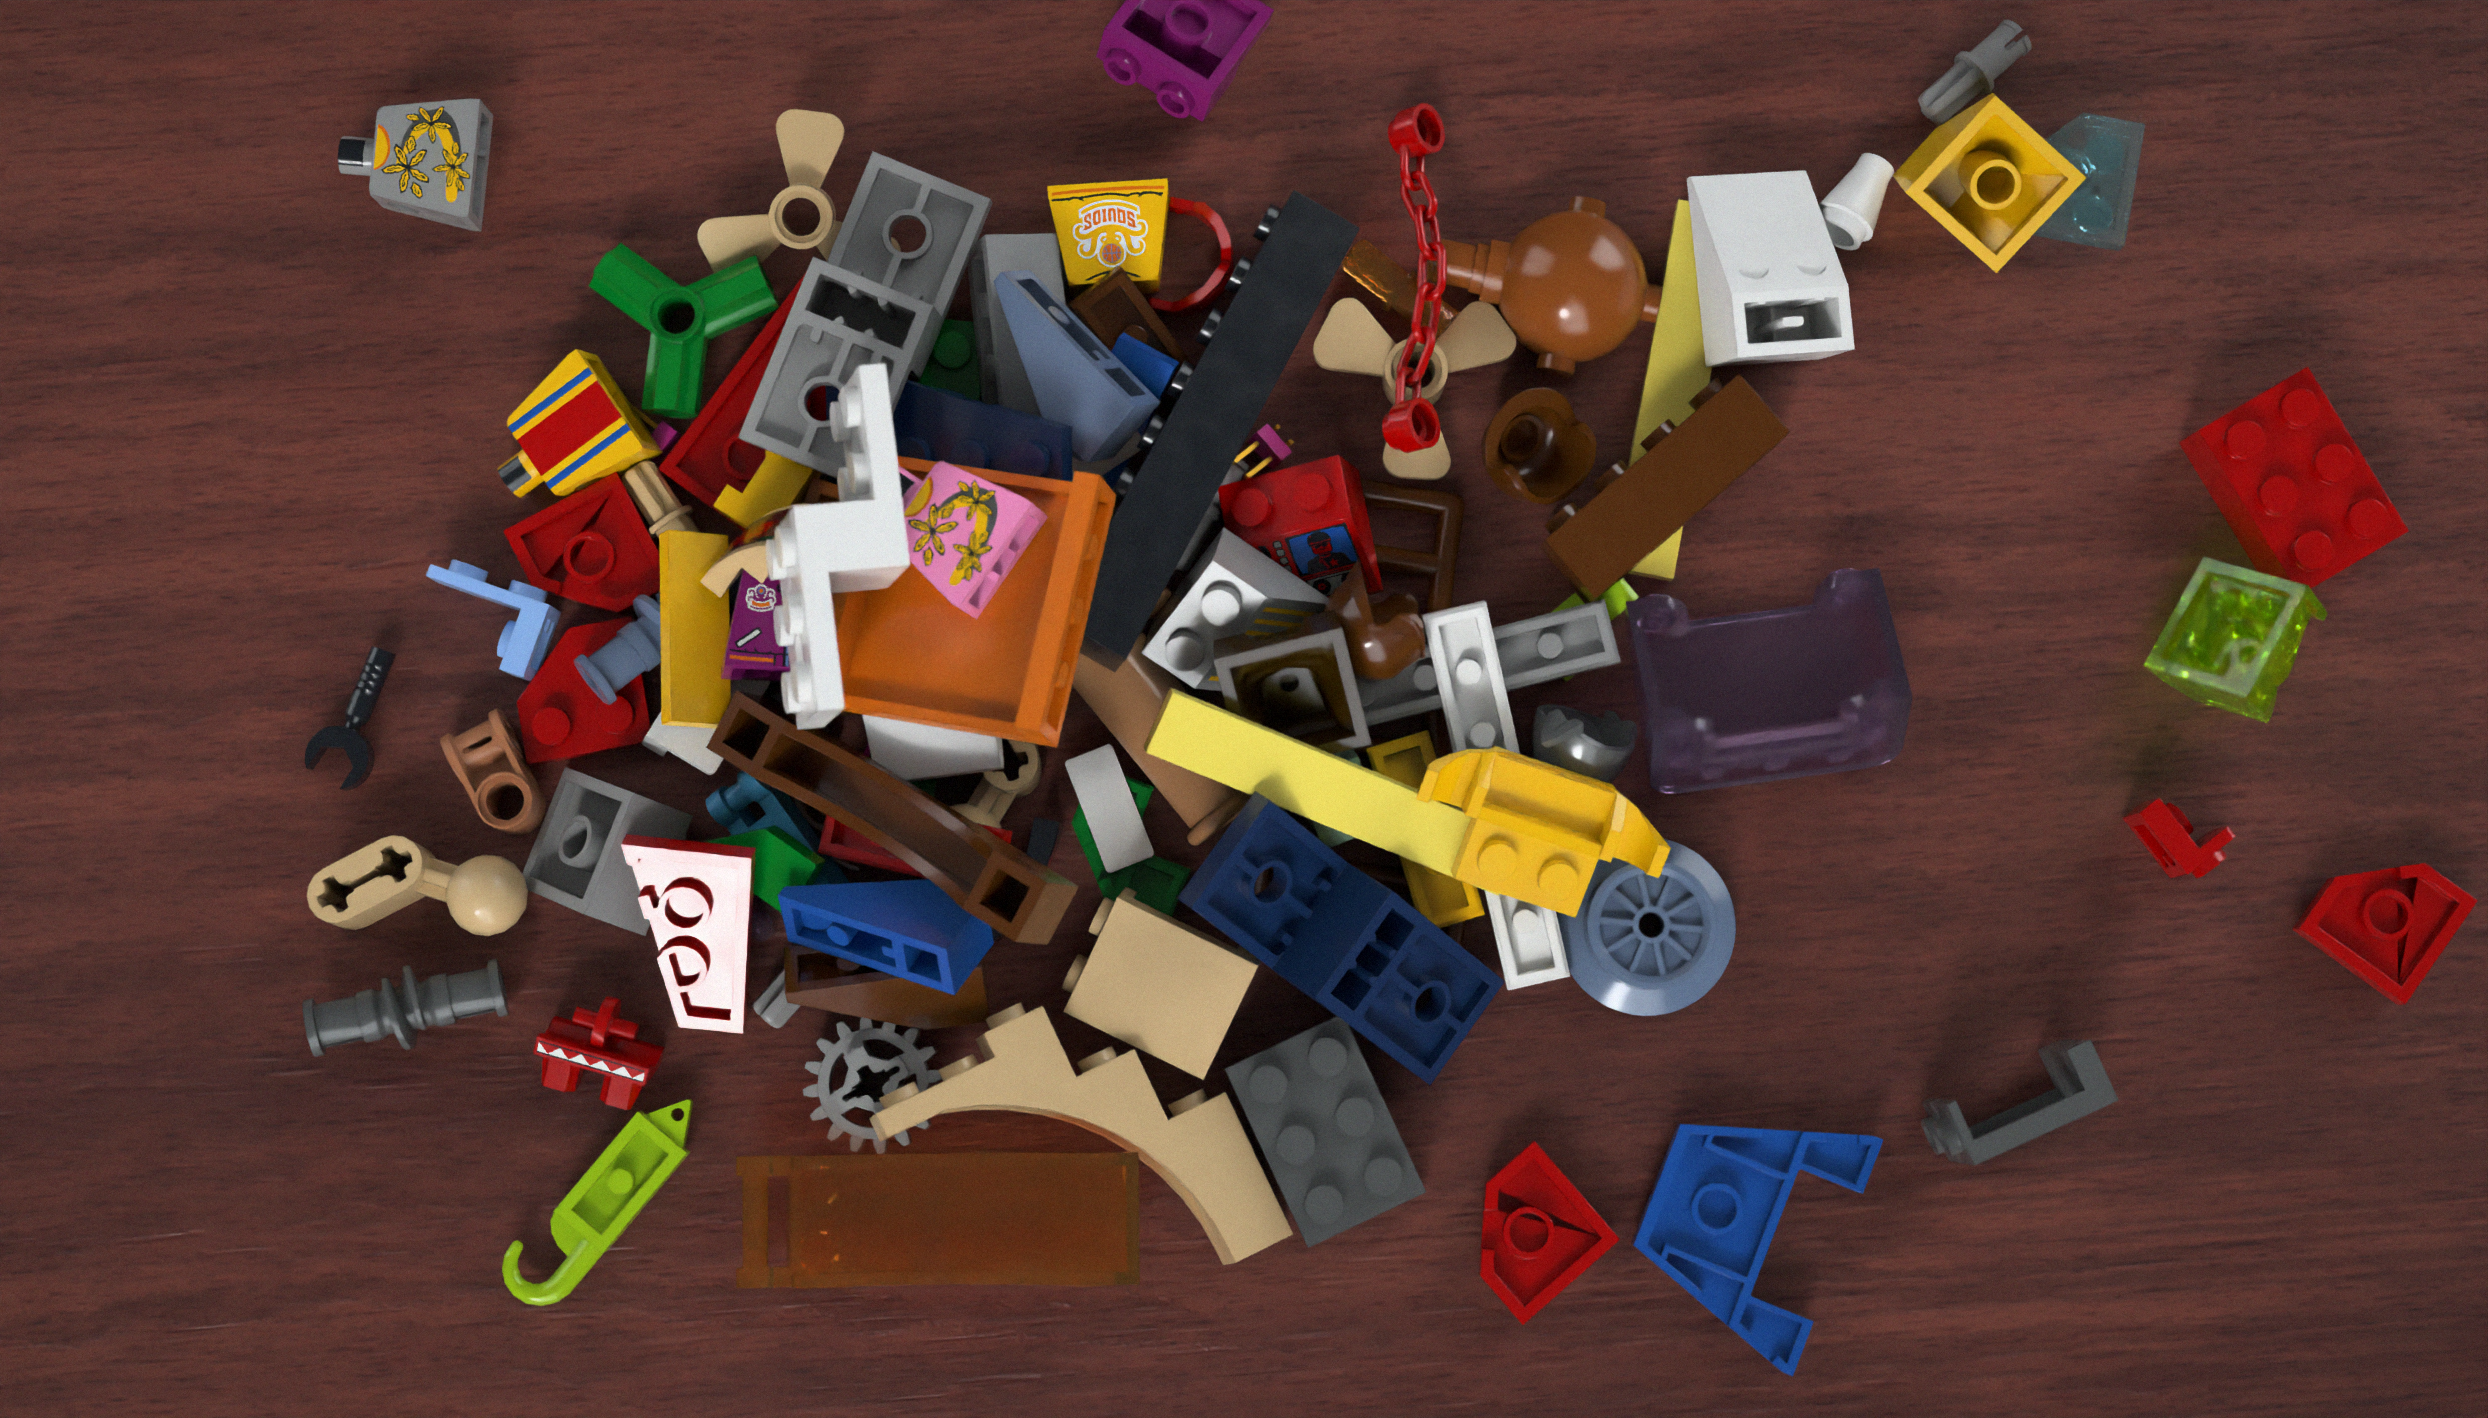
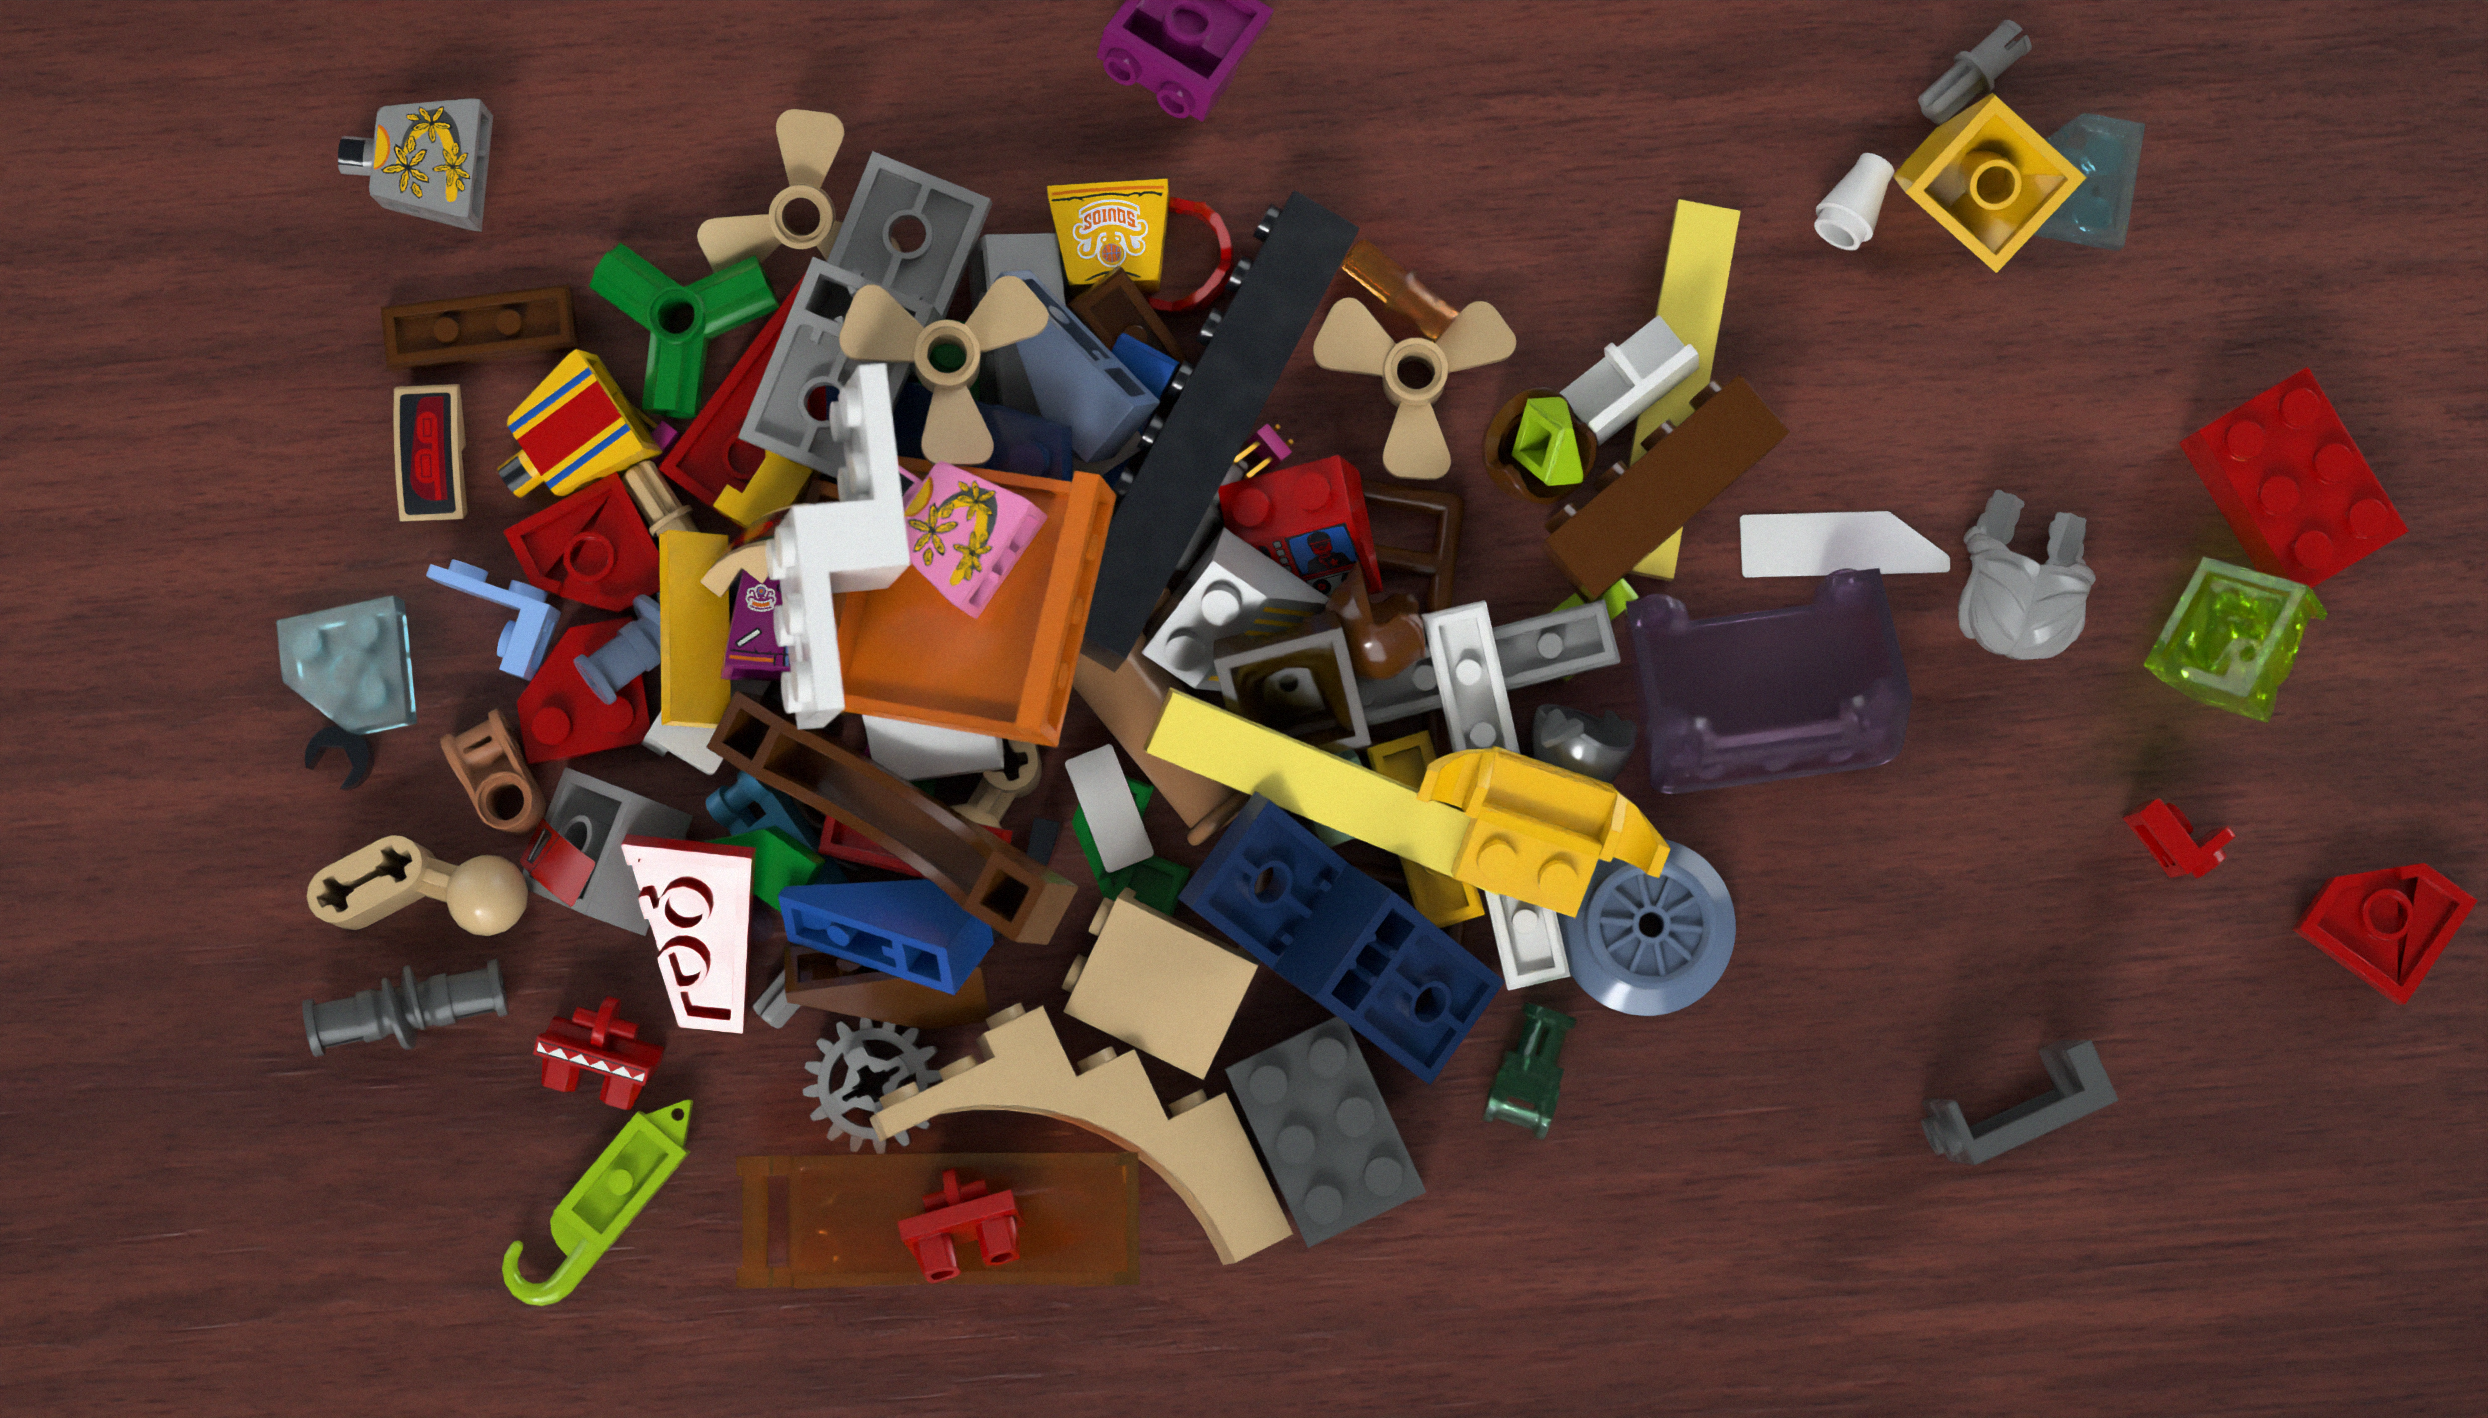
(352, 663): none -> clear light blue plate
(429, 452): none -> slope
(479, 328): none -> reddish brown tile
(557, 863): none -> red sticker
(885, 332): none -> tan piece
(958, 1217): none -> red hips
(1414, 422): red piece -> none
(1528, 1075): none -> clear green connector
(1536, 1233): red plate -> none
(1548, 442): none -> lime slope
(1562, 285): dark orange piece -> none
(1630, 379): none -> white panel
(1720, 1210): blue wing -> none
(1766, 270): white slope -> none
(1834, 541): none -> white sticker
(2012, 600): none -> light grey hair

